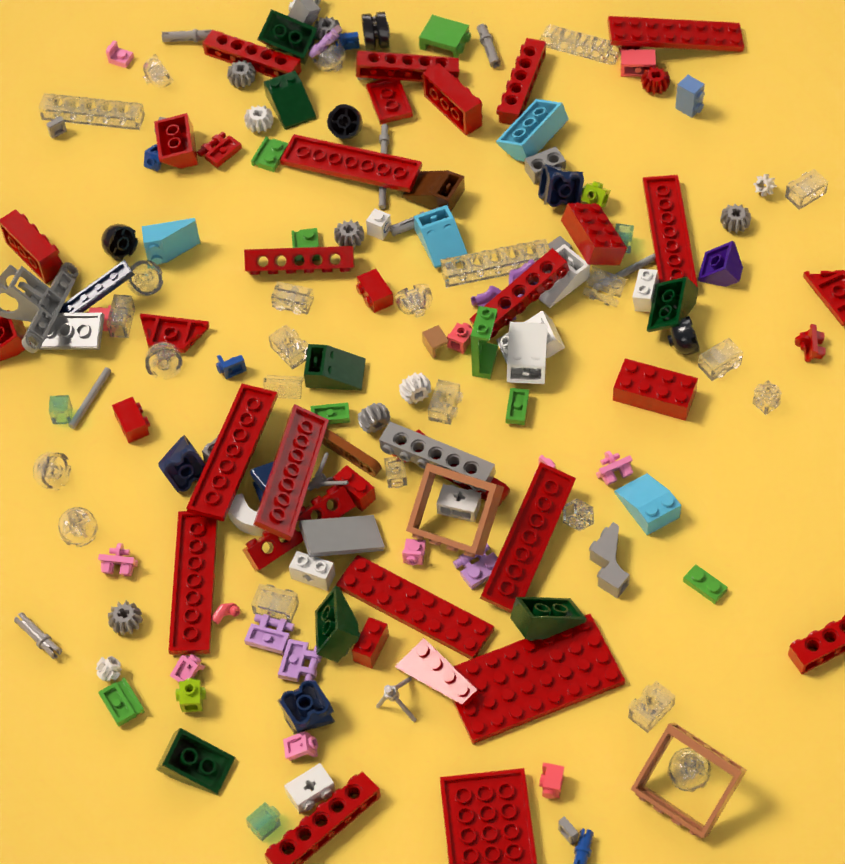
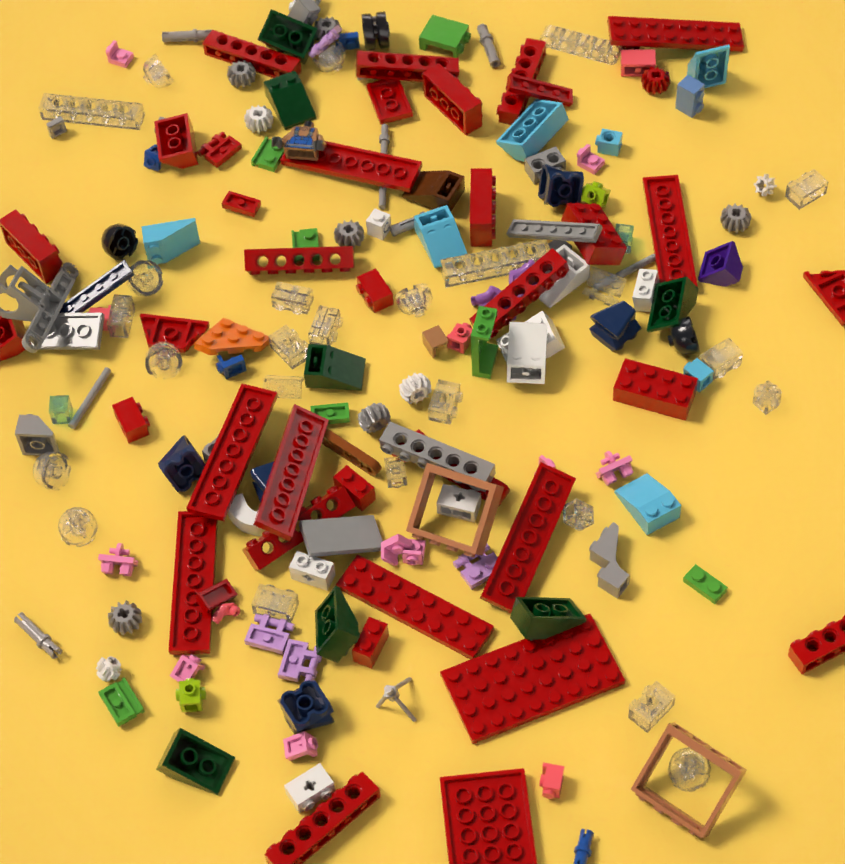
(34, 436): none -> light grey slope
(215, 595): none -> red tile
(231, 338): none -> orange plate
(241, 204): none -> red plate
(263, 821): clear light blue brick -> none
(301, 143): none -> torso
(321, 480): light grey plant -> none
(325, 326): none -> clear brick
(344, 121): black cylinder -> none
(392, 547): none -> bright pink bracket
(434, 671): wing -> none
(482, 207): none -> red brick
(517, 406): bright green plate -> none
(539, 89): none -> red plate
(554, 230): none -> light grey tile
(568, 830): light grey tile -> none
(589, 160): none -> bright pink bracket
(609, 142): none -> medium azure brick
(615, 325): none -> dark blue piece
(701, 371): none -> medium azure brick
(710, 66): none -> medium azure slope
(809, 343): red hips -> none

